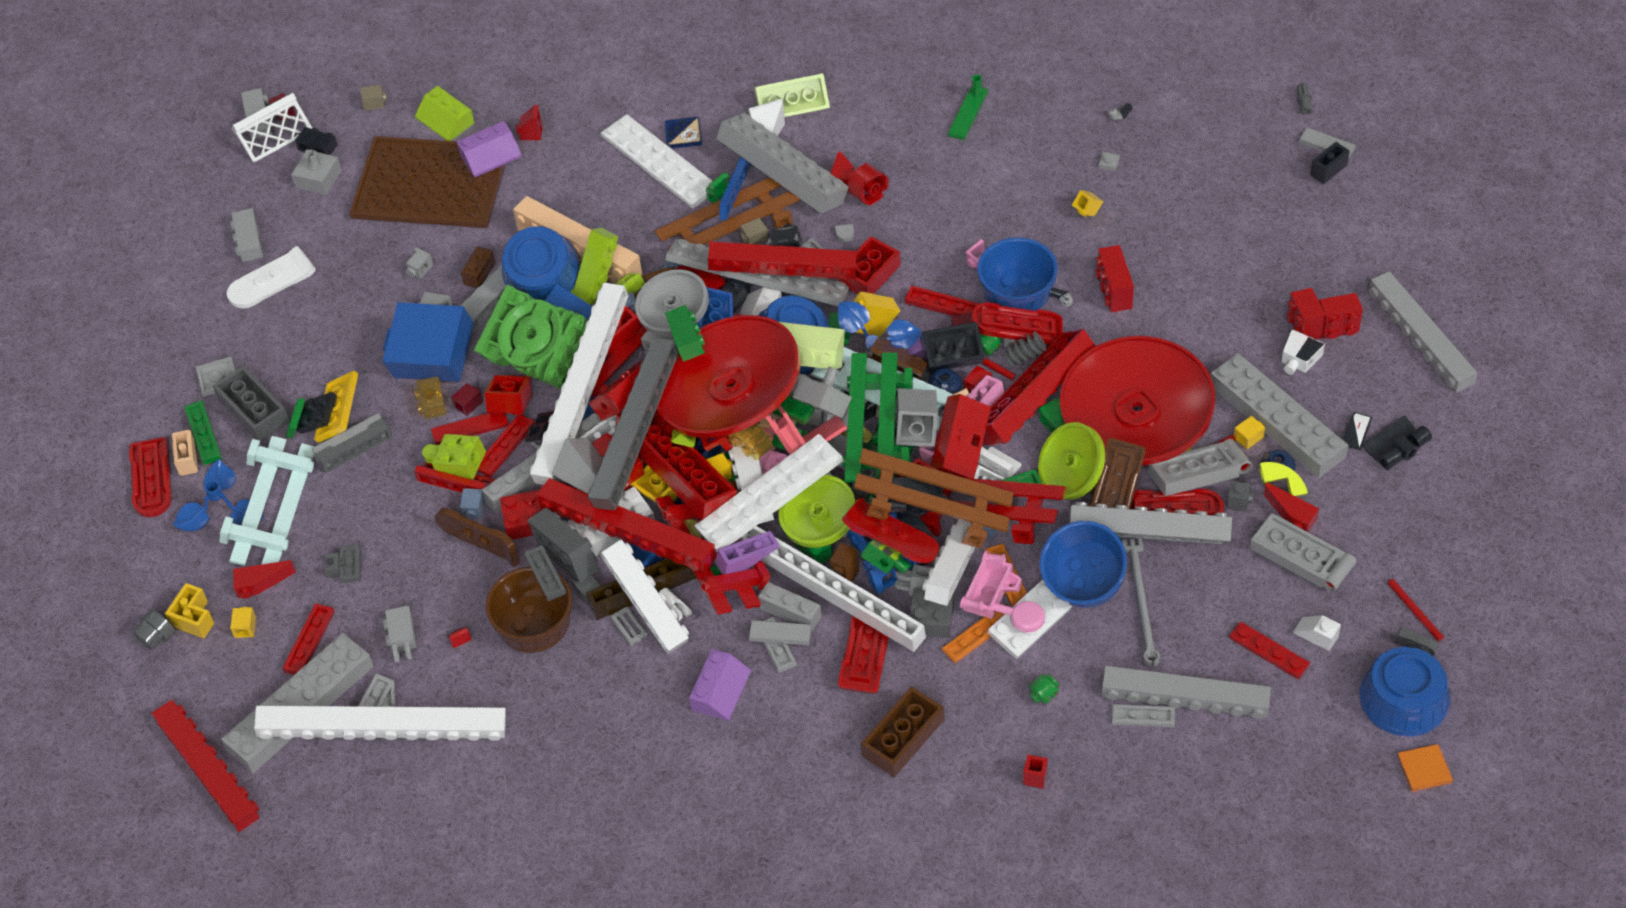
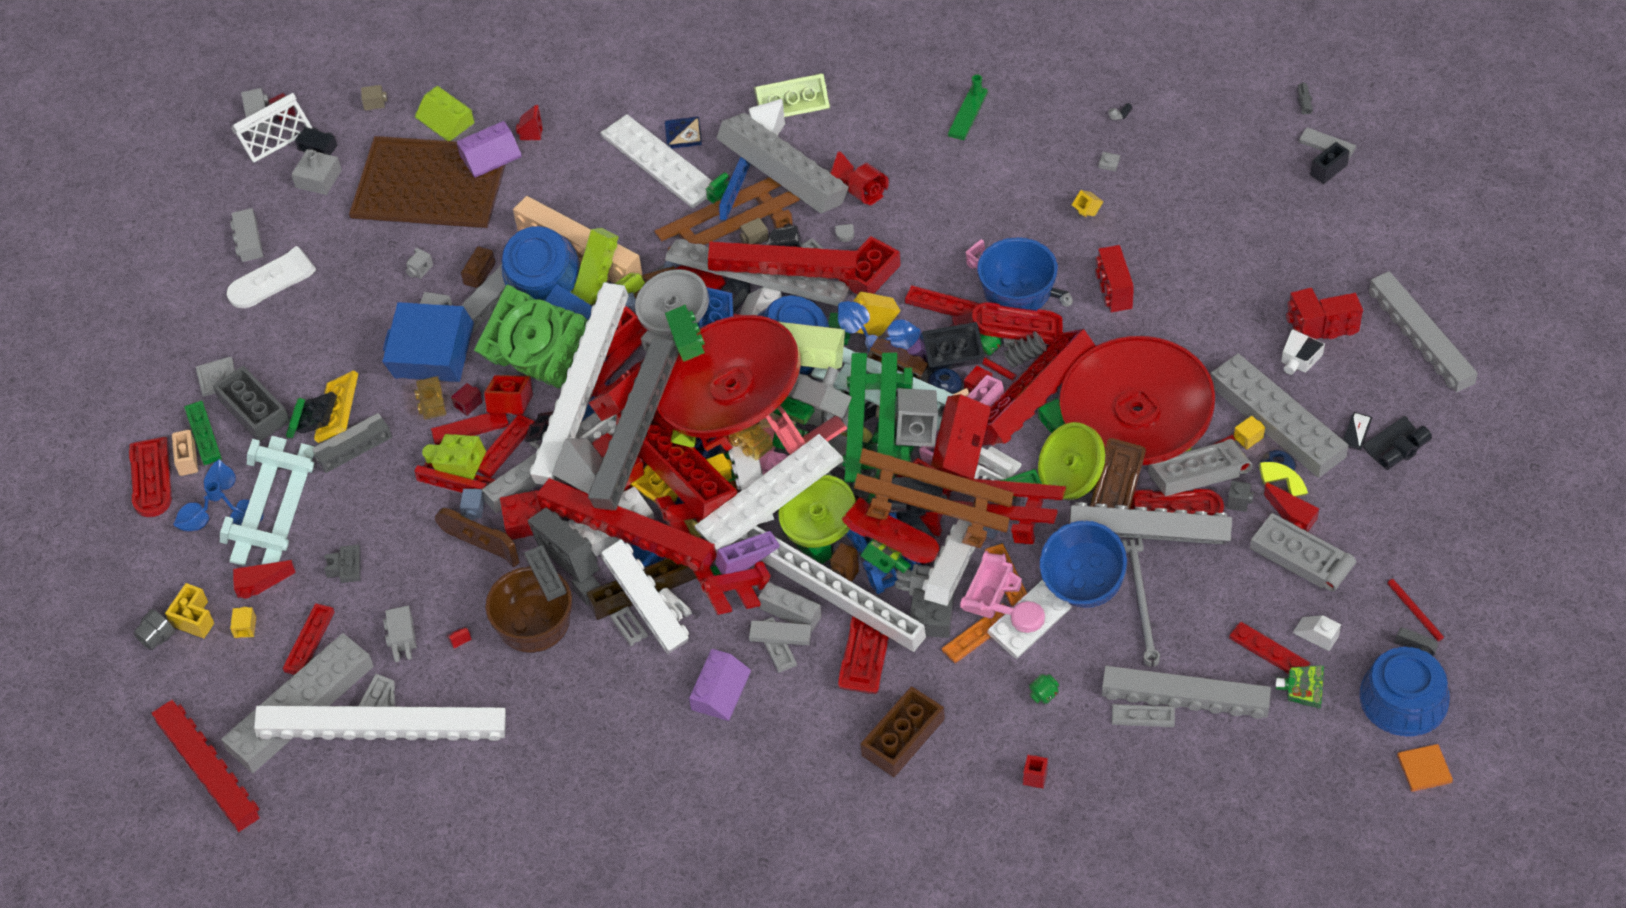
(1303, 685): none -> torso

